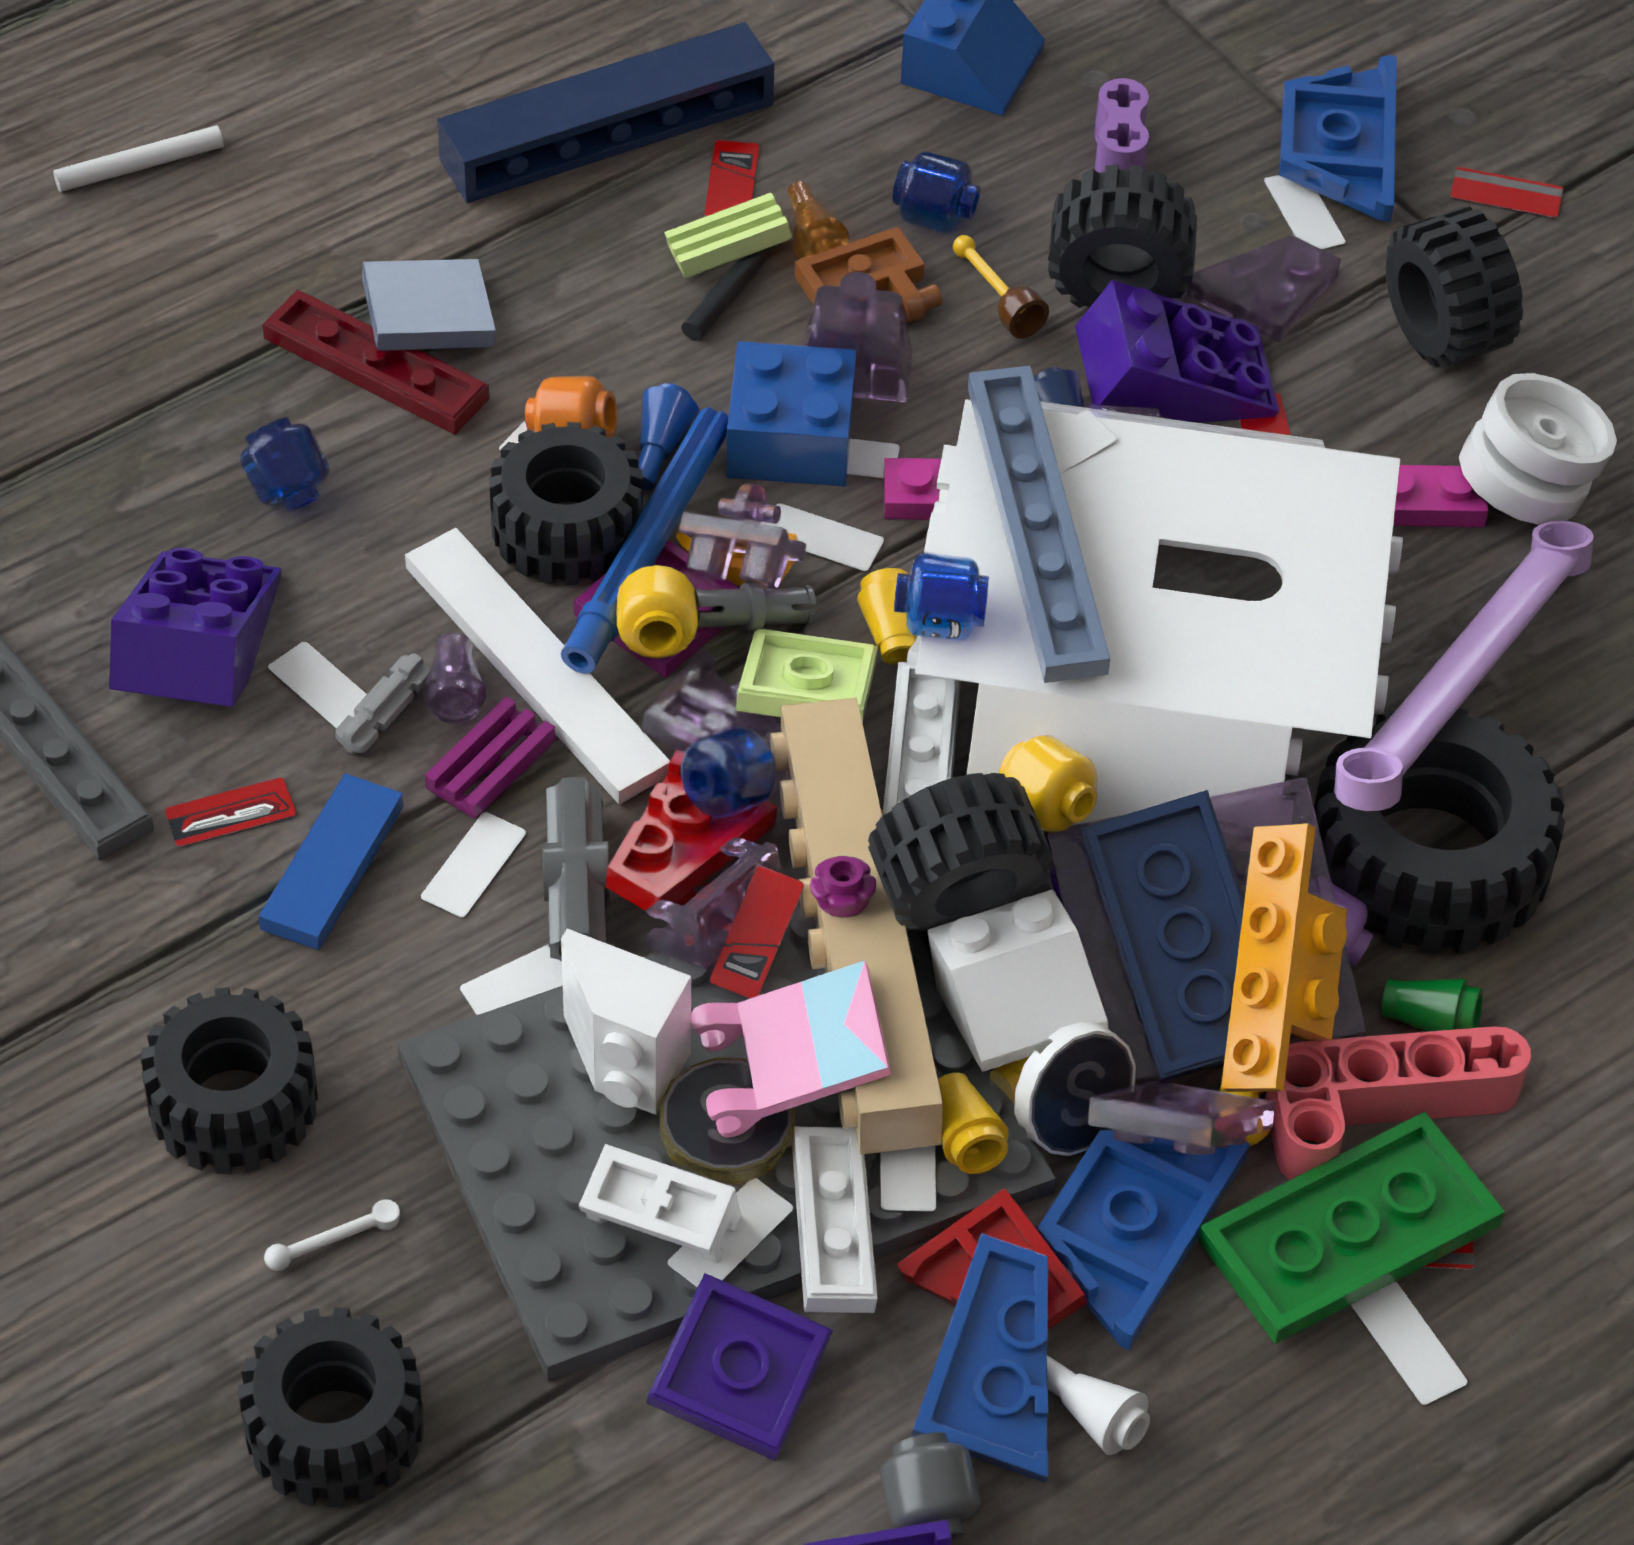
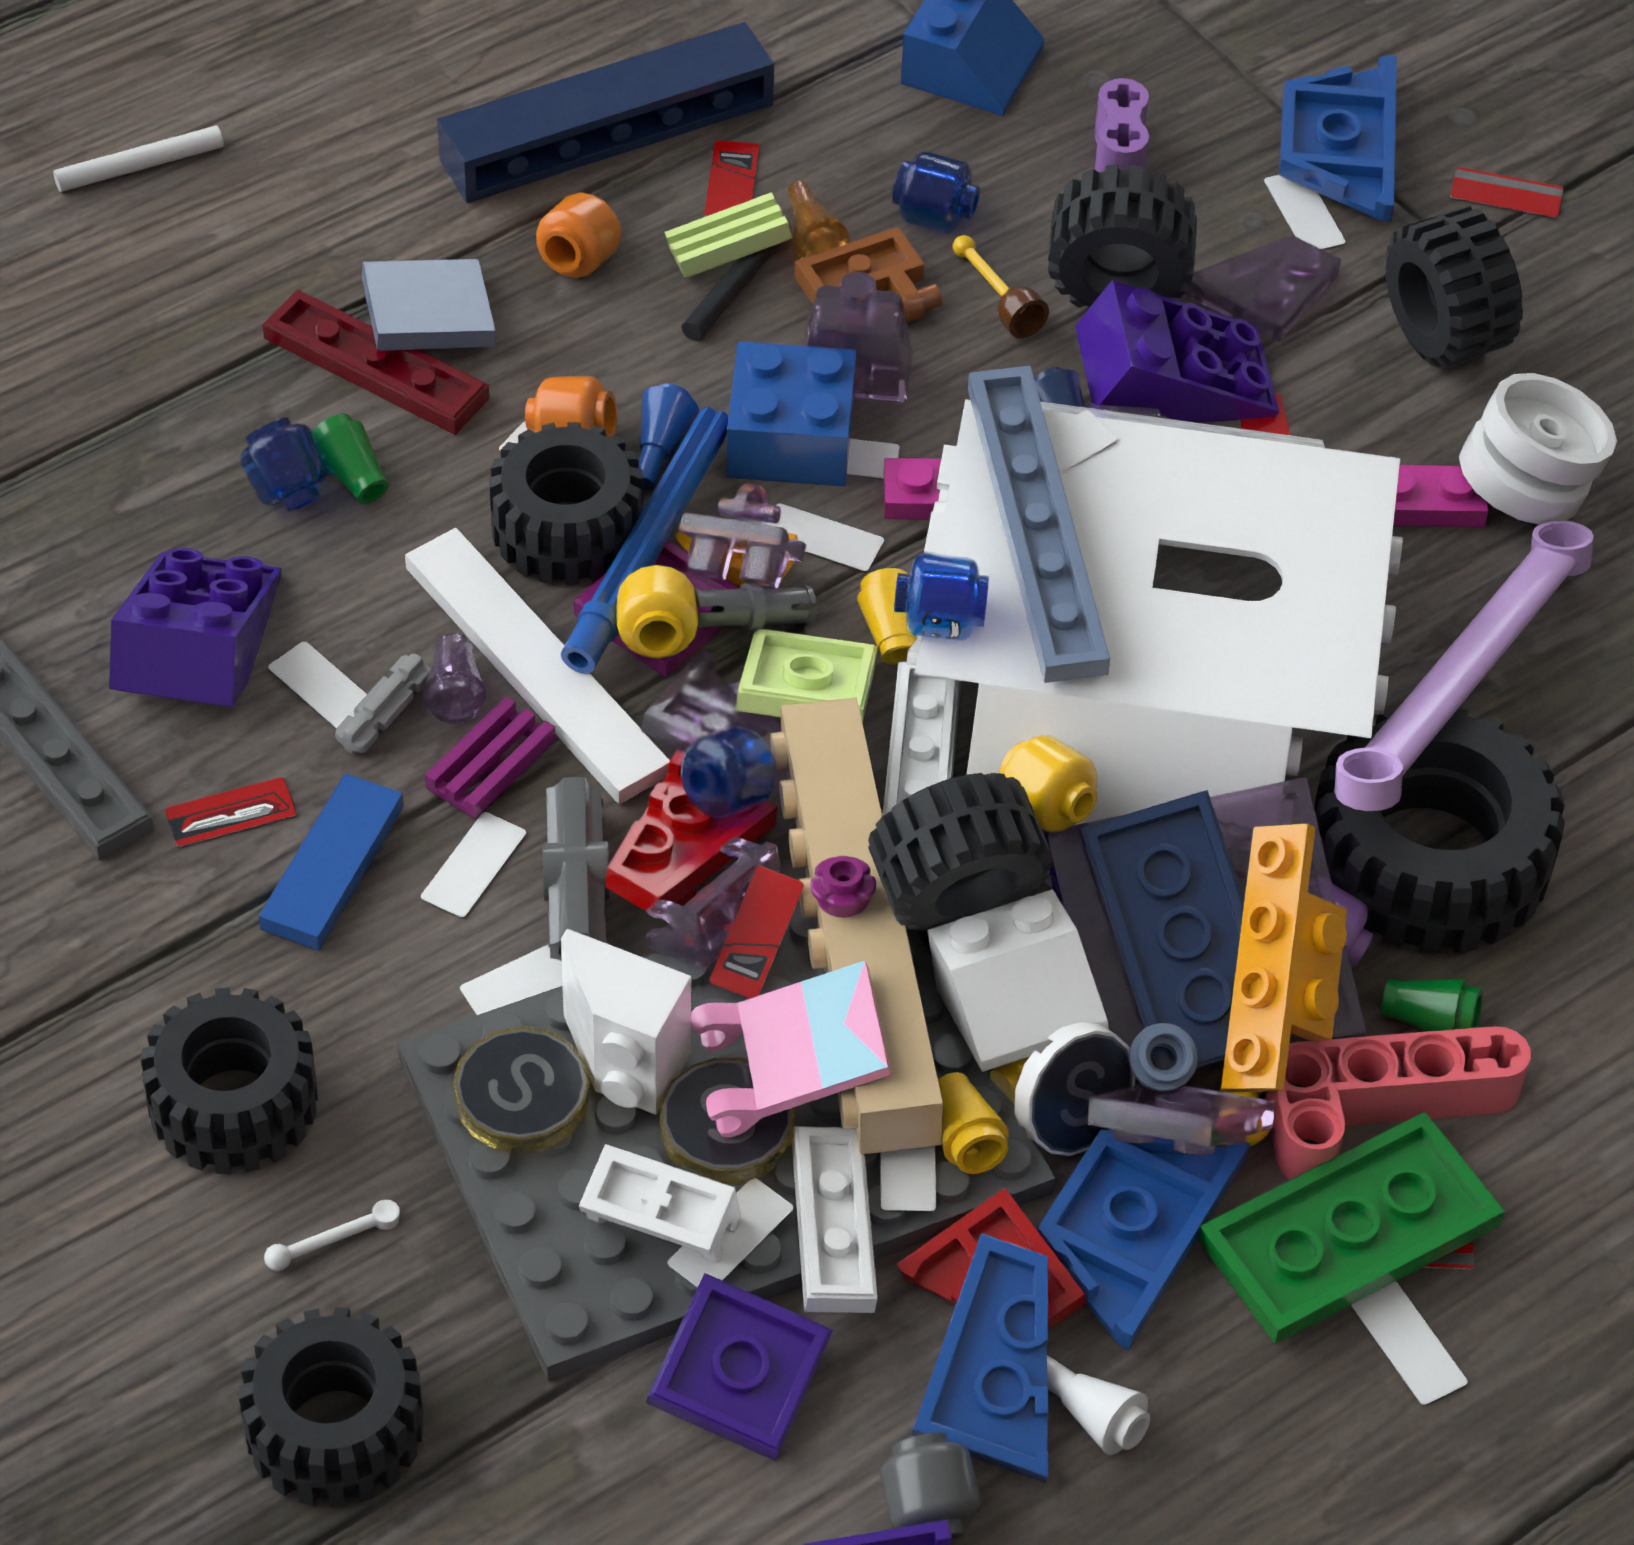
(351, 457): none -> green cone
(521, 1089): none -> black tile
(578, 235): none -> orange head
(1174, 1040): none -> sand blue plate

